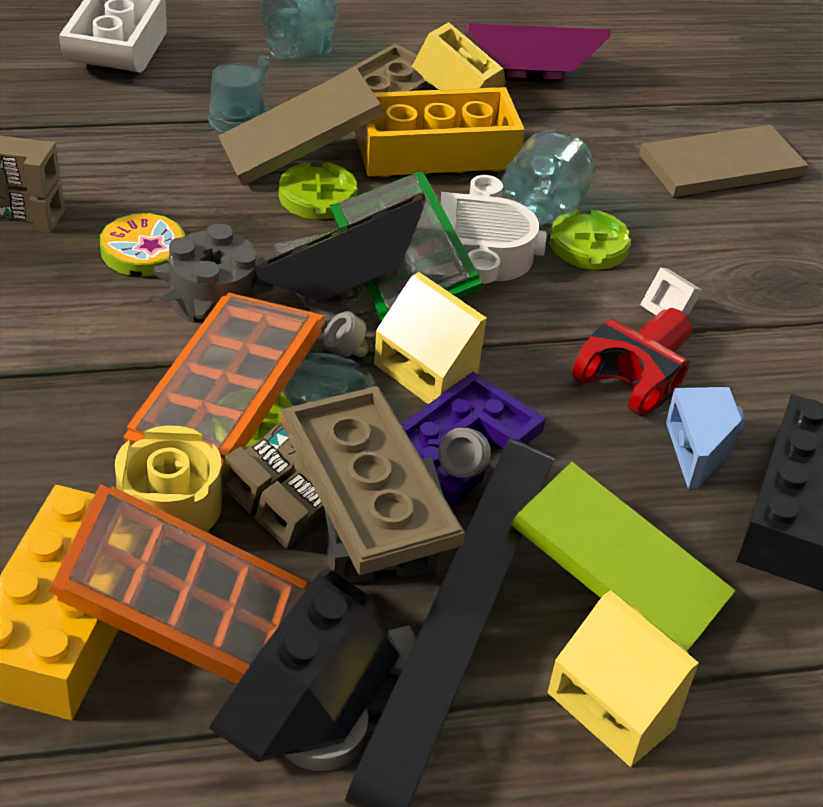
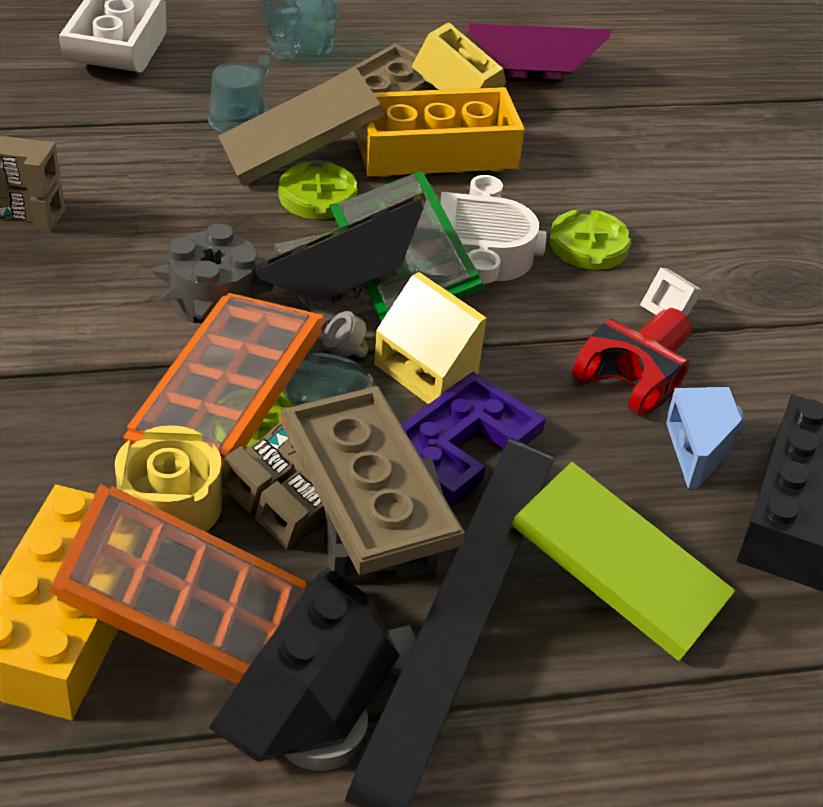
(138, 242): tile -> none
(464, 452): light grey tile -> none
(550, 175): clear light blue brick -> none
(623, 679): light yellow slope -> none
(722, 160): dark tan tile -> none

